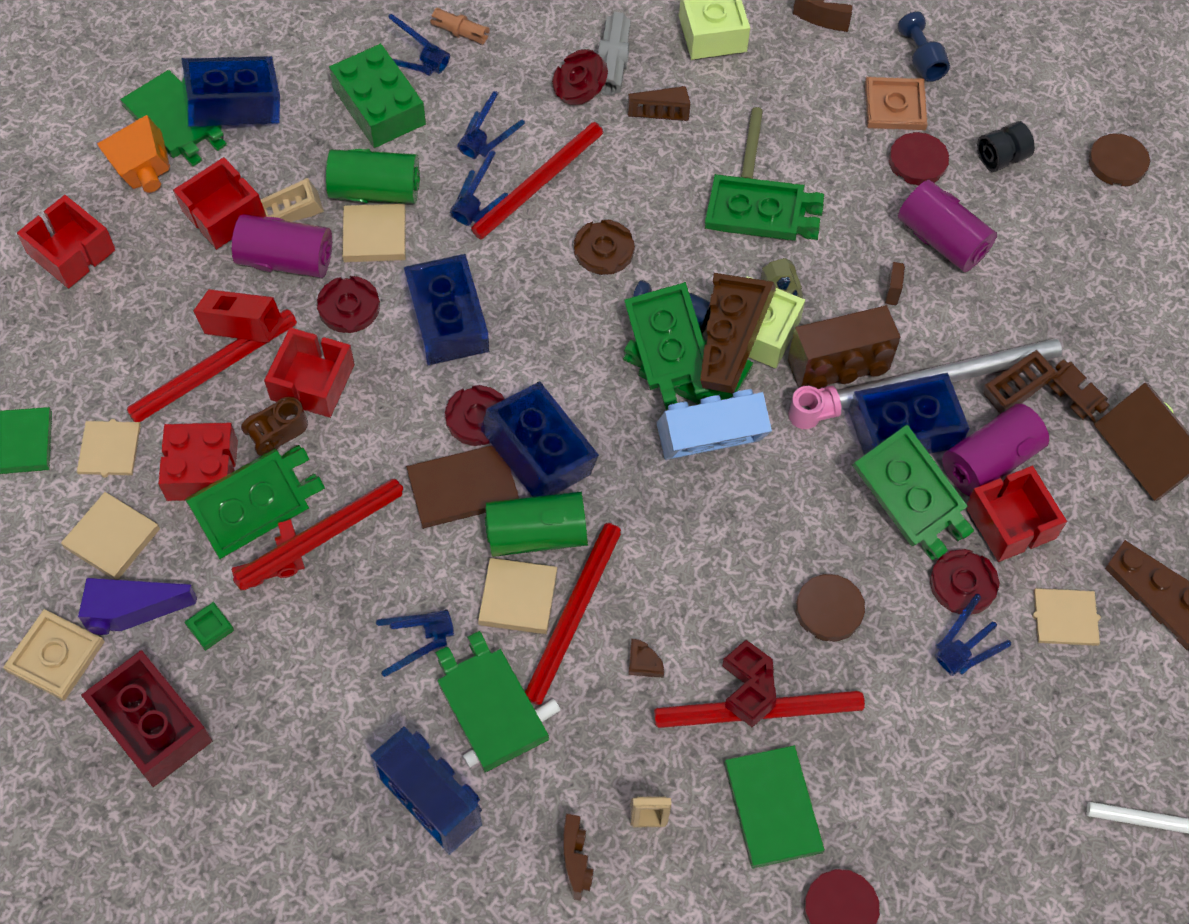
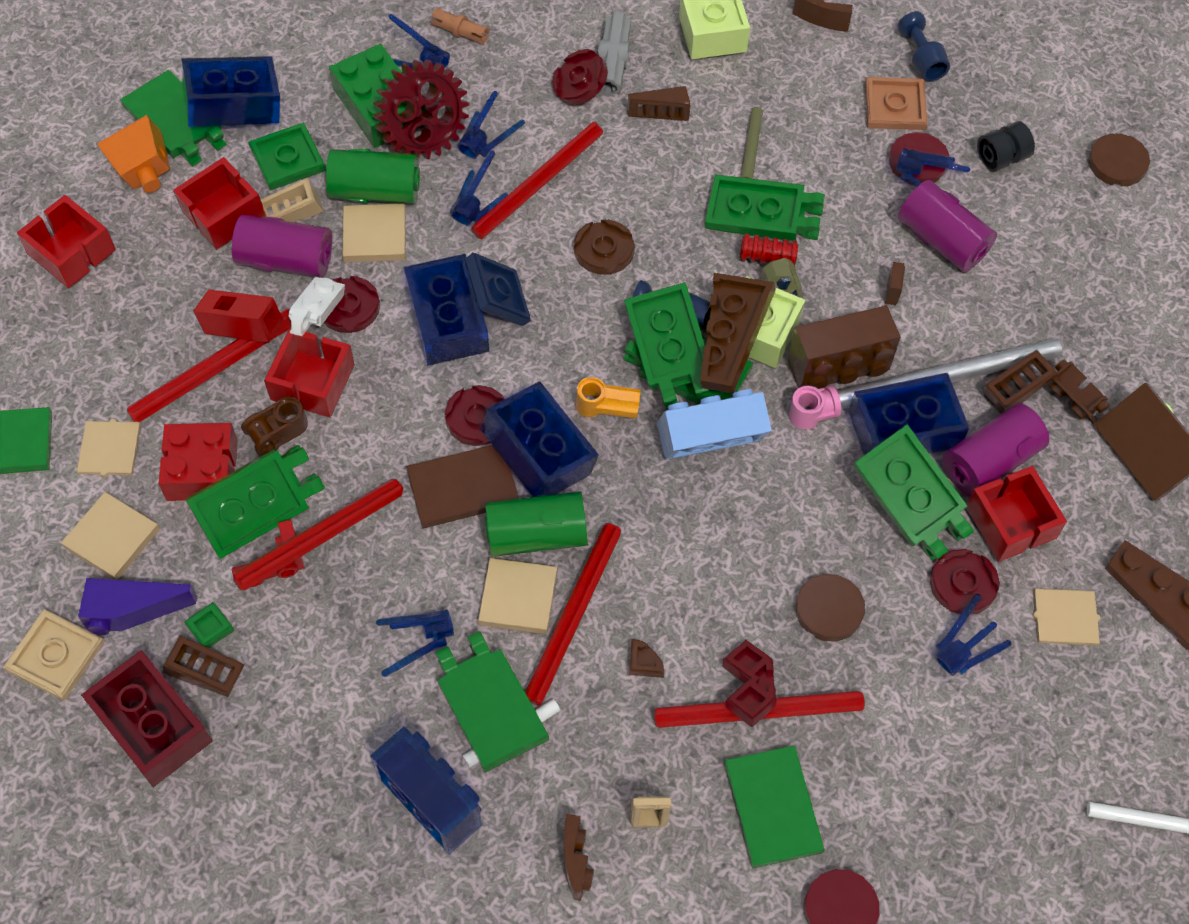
(198, 679): none -> reddish brown slope
(287, 156): none -> green tile
(315, 304): none -> white hinge
(407, 88): none -> dark red gear
(498, 289): none -> dark blue tile
(609, 401): none -> light orange piece
(767, 249): none -> red piece
(913, 161): none -> clear blue plant

